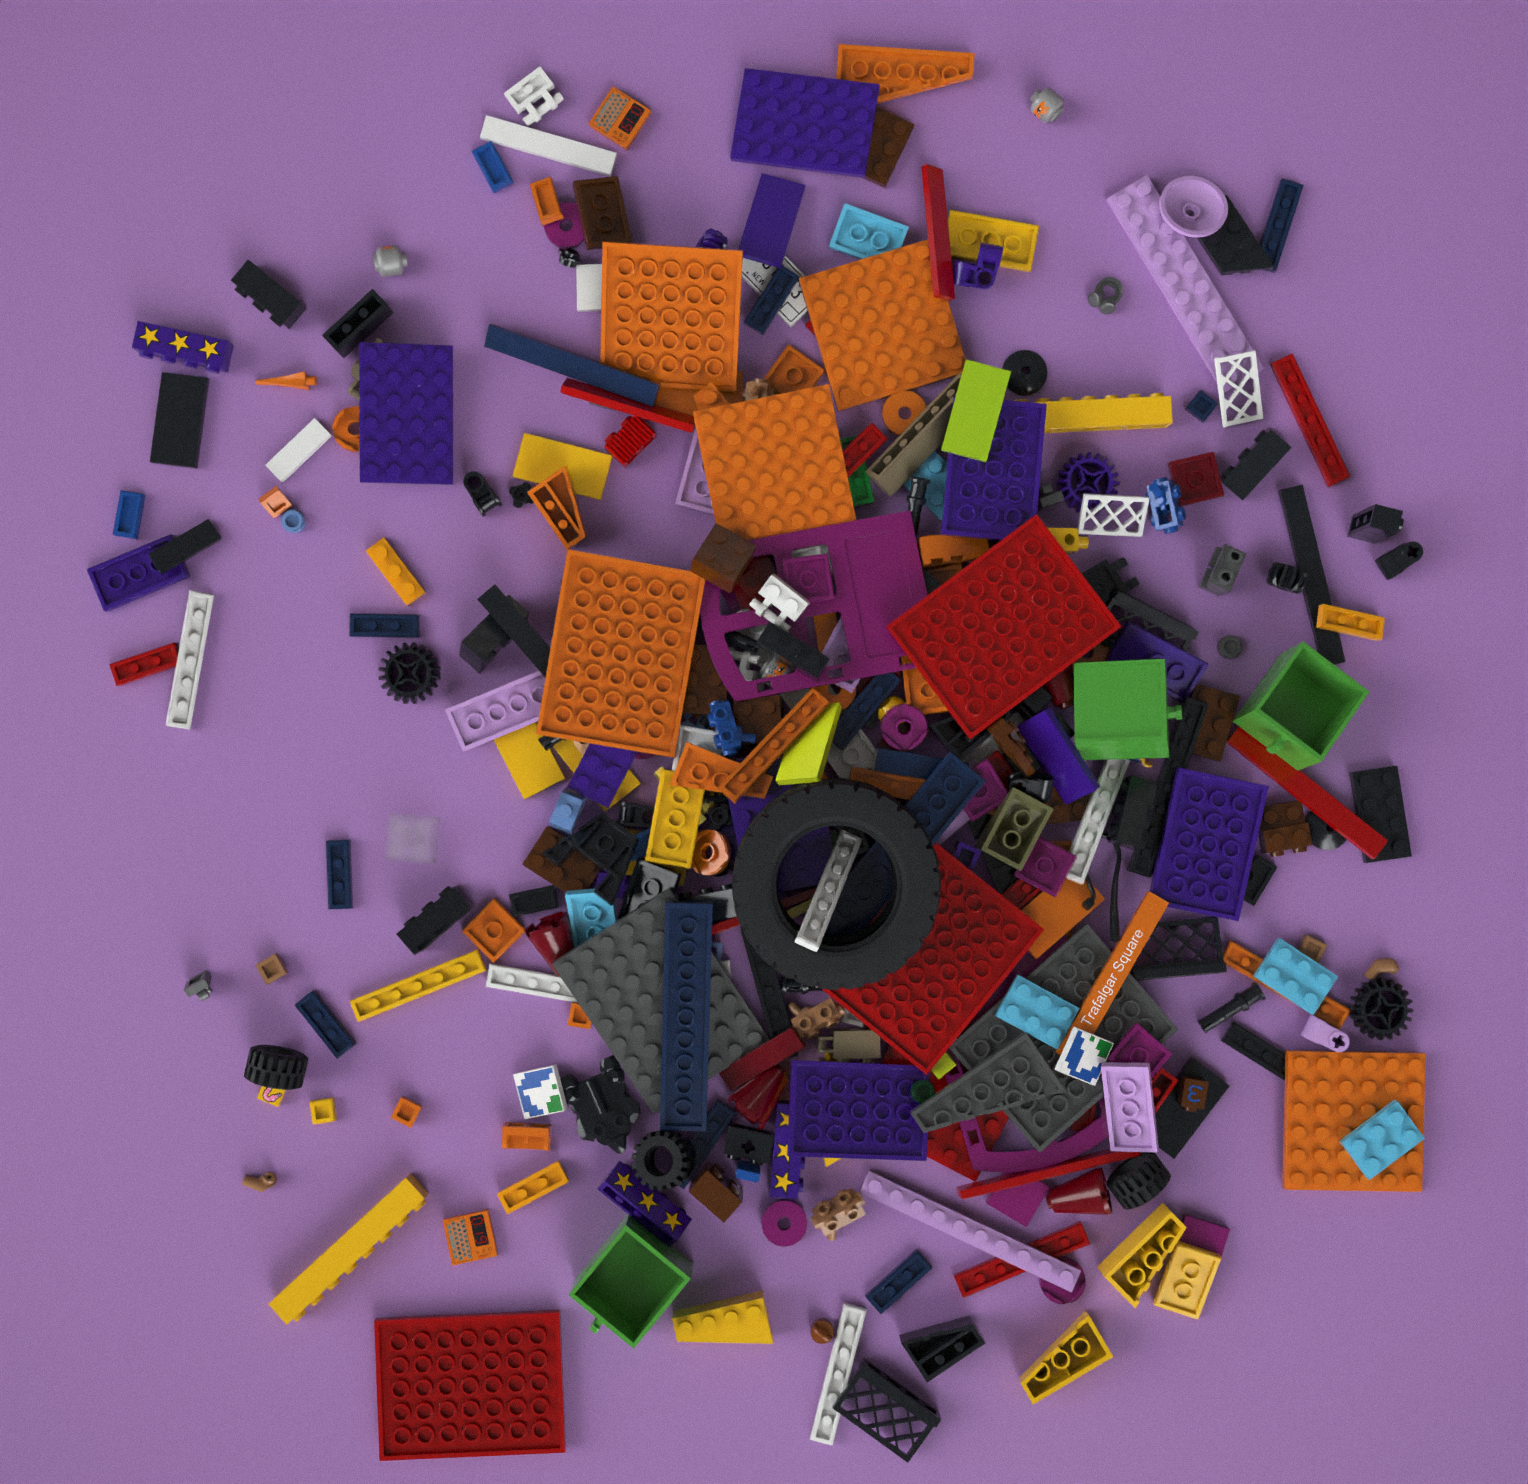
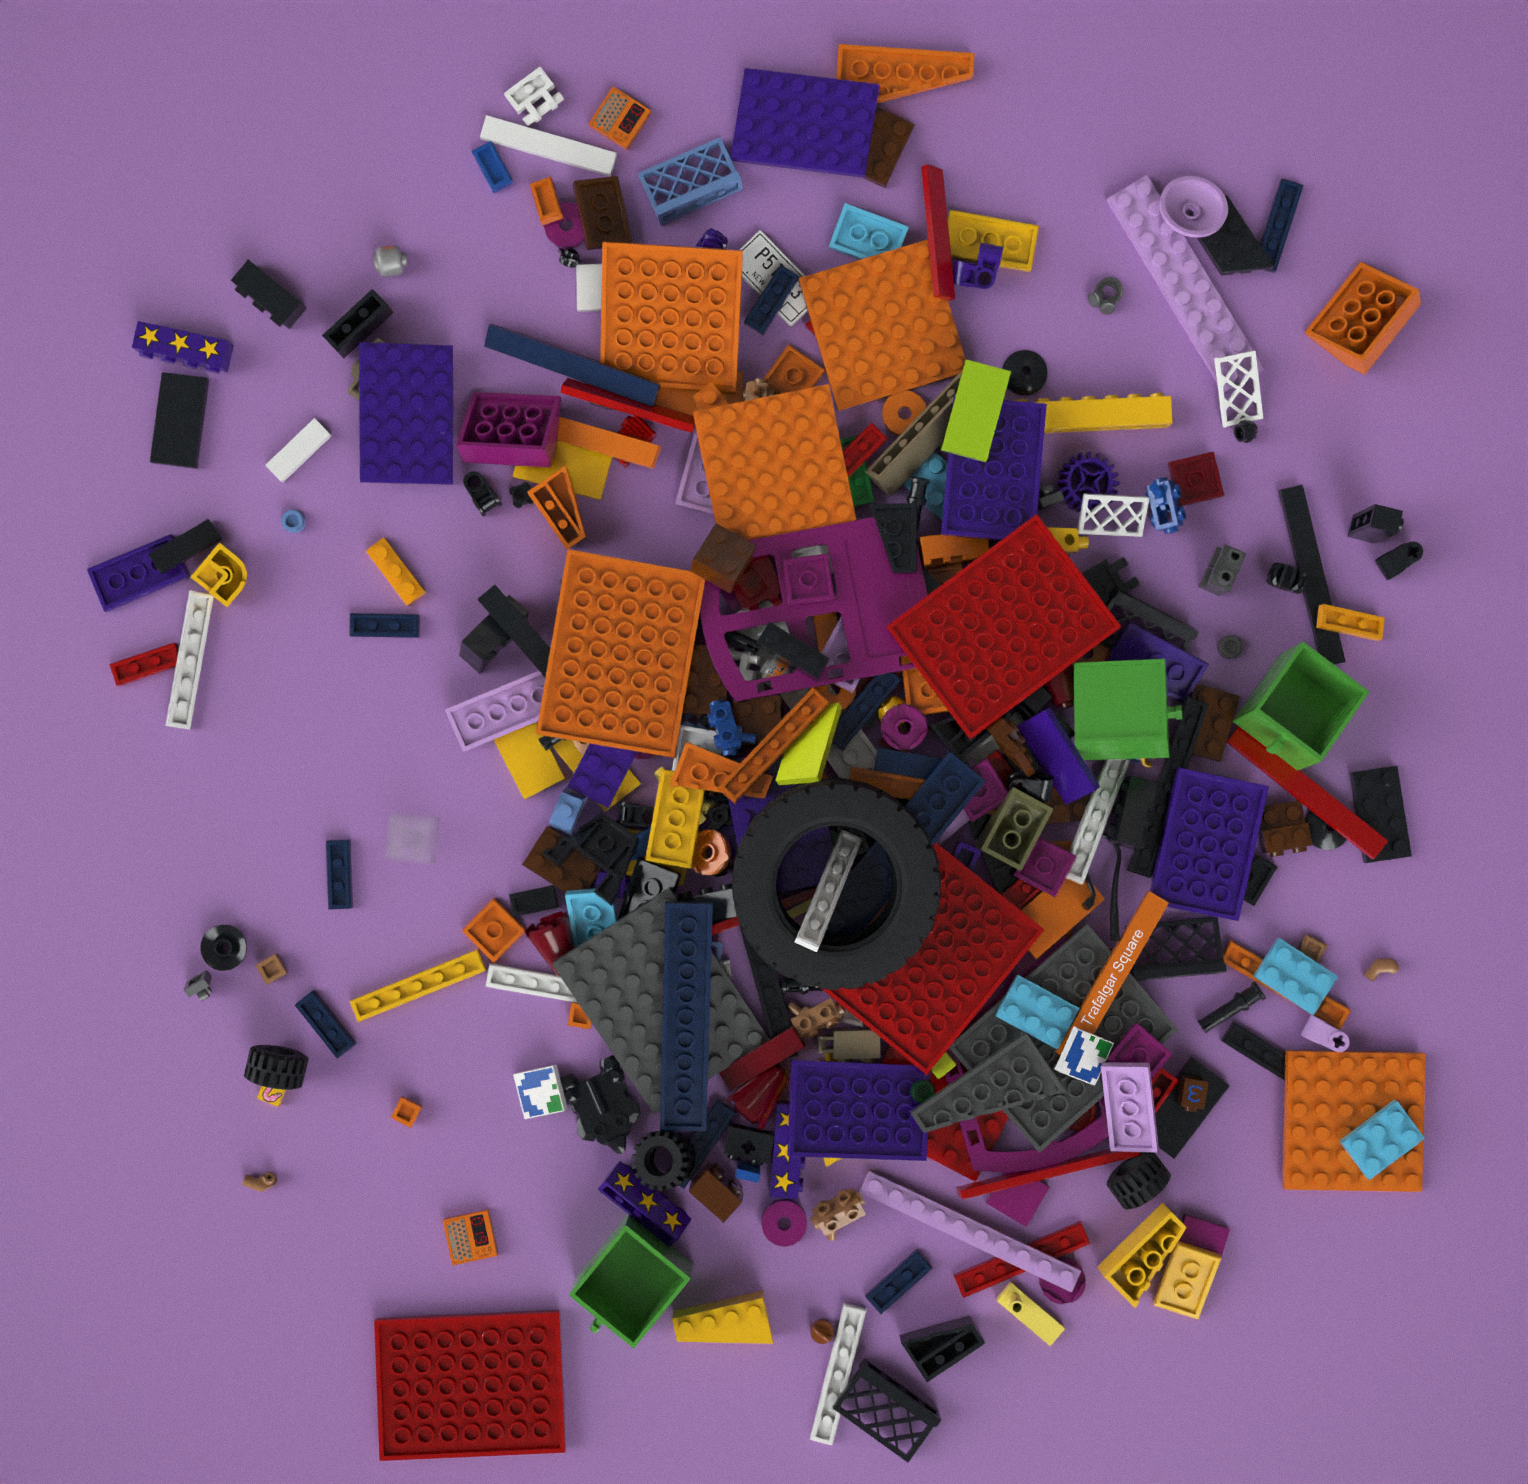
(129, 514): blue tile -> none
(213, 951): none -> black dish
(221, 574): none -> yellow brick
(275, 502): orange plate -> none
(297, 380): orange piece -> none
(323, 1110): yellow tile -> none
(341, 429): orange tile -> none
(344, 1253): yellow brick -> none
(416, 665): black gear -> none
(435, 919): black wedge -> none
(510, 429): none -> magenta slope
(526, 1136): orange hinge -> none
(533, 1187): light orange plate -> none
(608, 443): none -> orange tile
(701, 195): none -> medium blue fence
(771, 220): dark purple tile -> none
(784, 598): white plate -> none
(899, 534): none -> black wing
(1030, 1313): none -> light yellow piece
(1046, 105): light grey head -> none
(1066, 1359): yellow wedge -> none
(1082, 1195): dark red cone -> none
(1201, 406): dark blue tile -> none
(1245, 431): none -> black plate
(1255, 463): black wedge -> none
(1310, 420): red tile -> none
(1364, 317): none -> orange slope
(1388, 1026): black gear -> none

